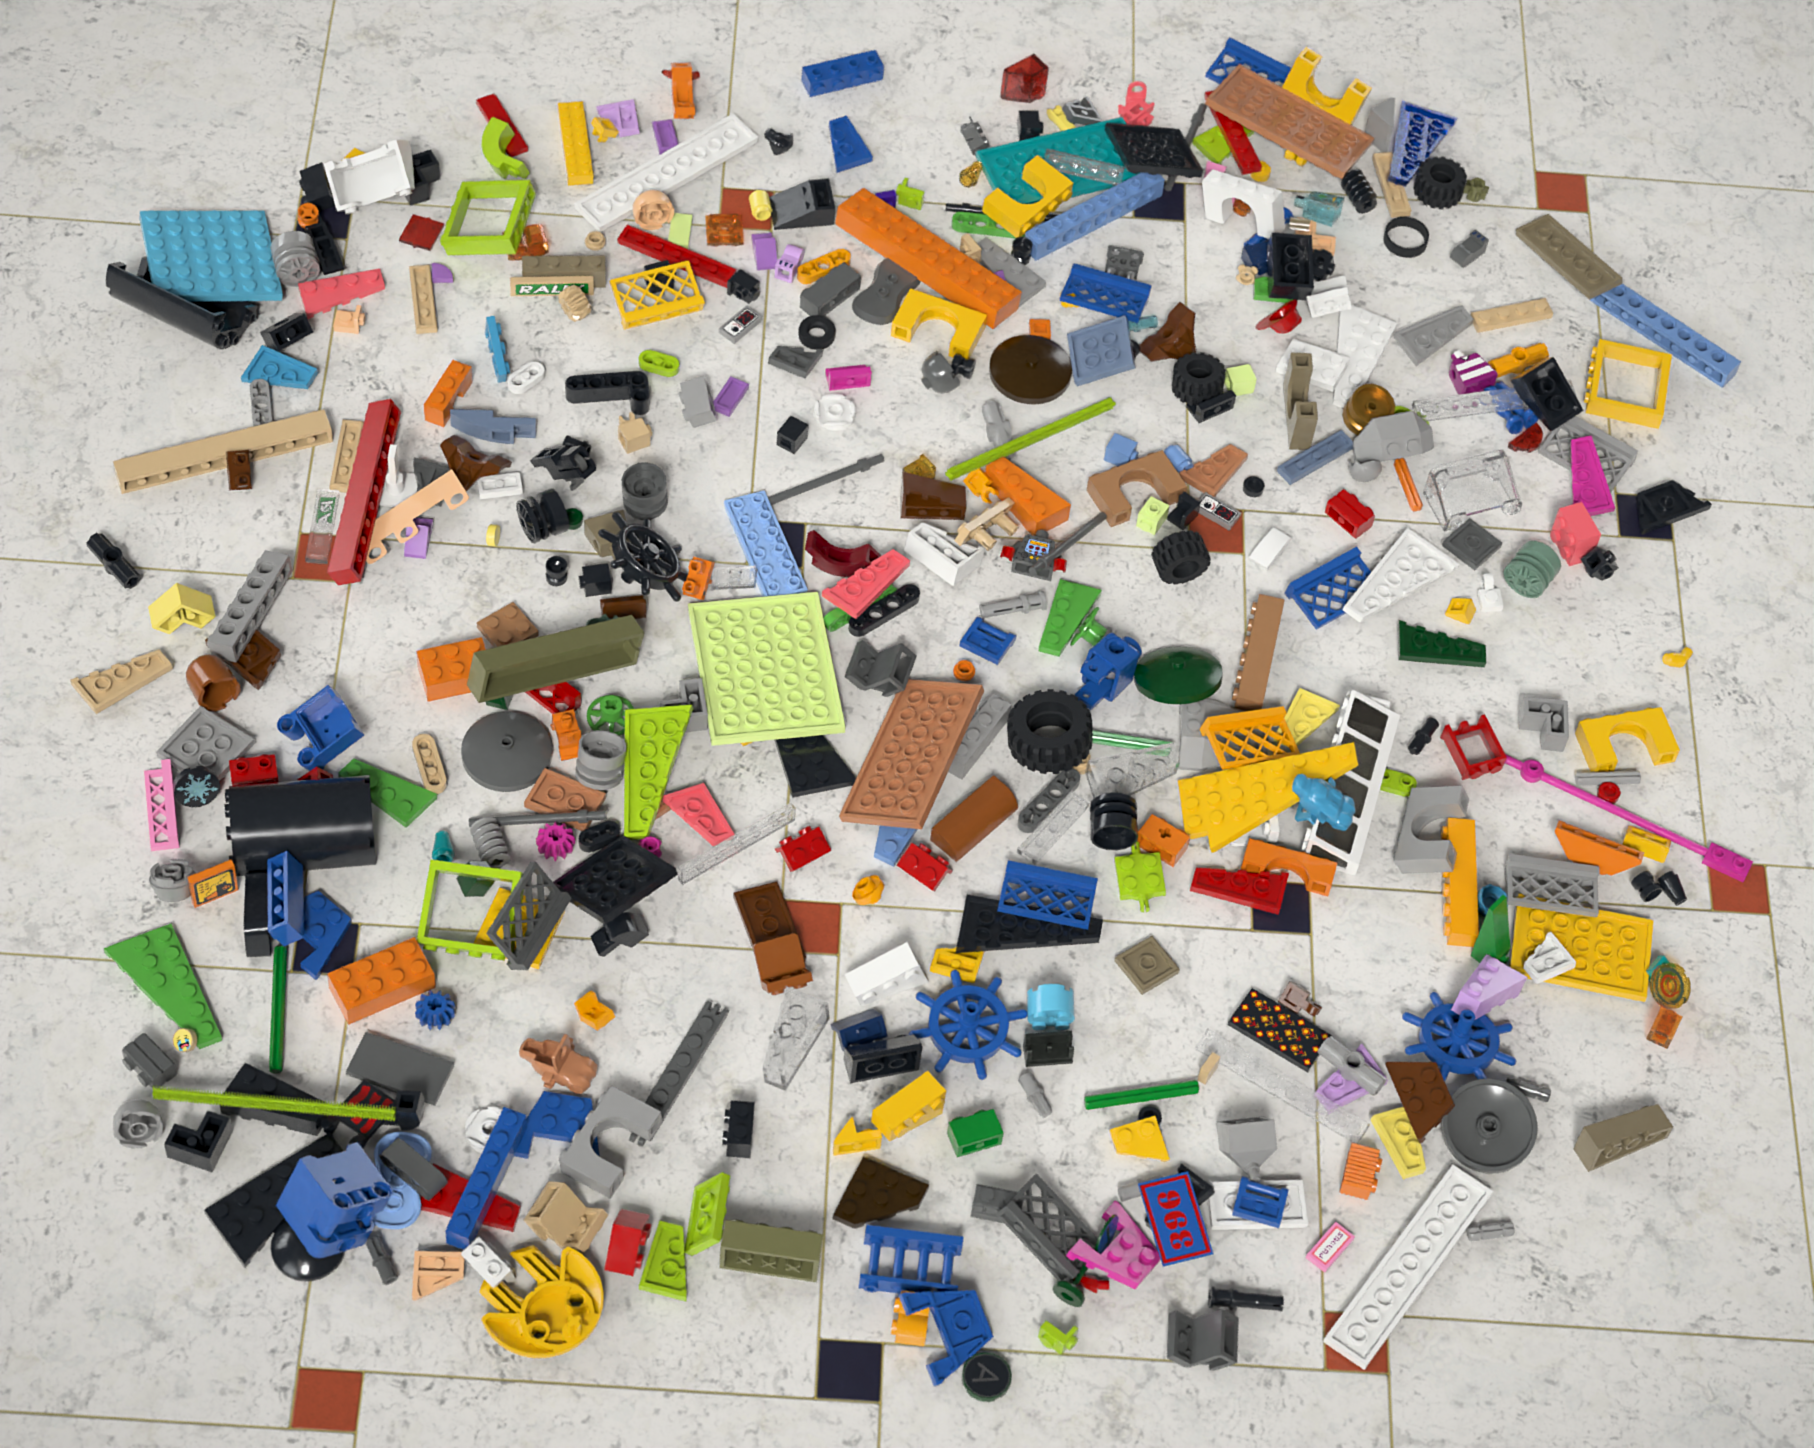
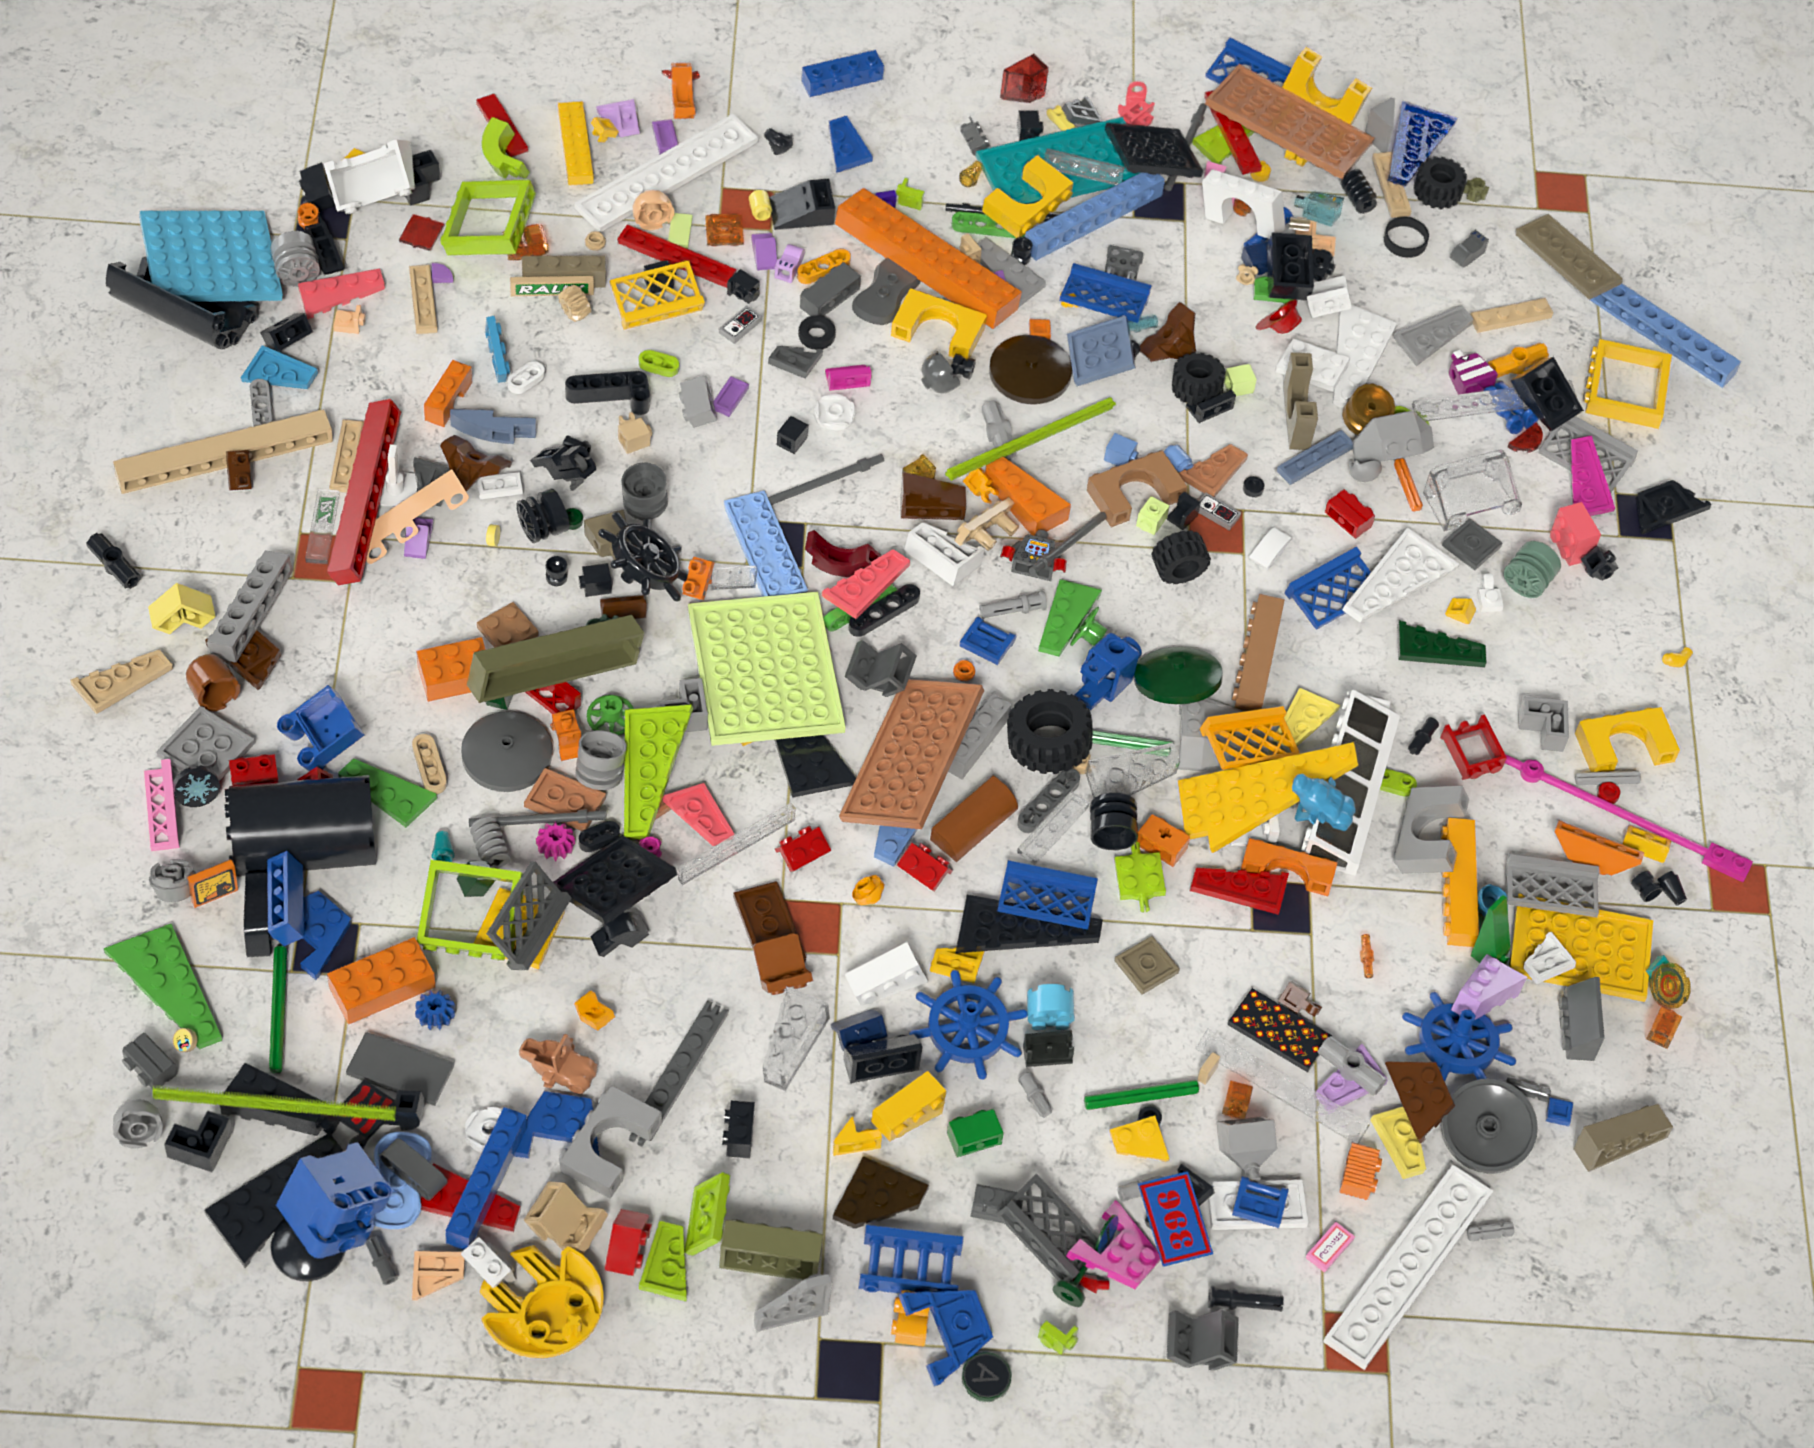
(800, 1303): none -> light grey plate
(1237, 1100): none -> clear orange brick
(1367, 956): none -> clear orange bar
(1559, 1111): none -> blue tile
(1582, 1020): none -> dark grey slope

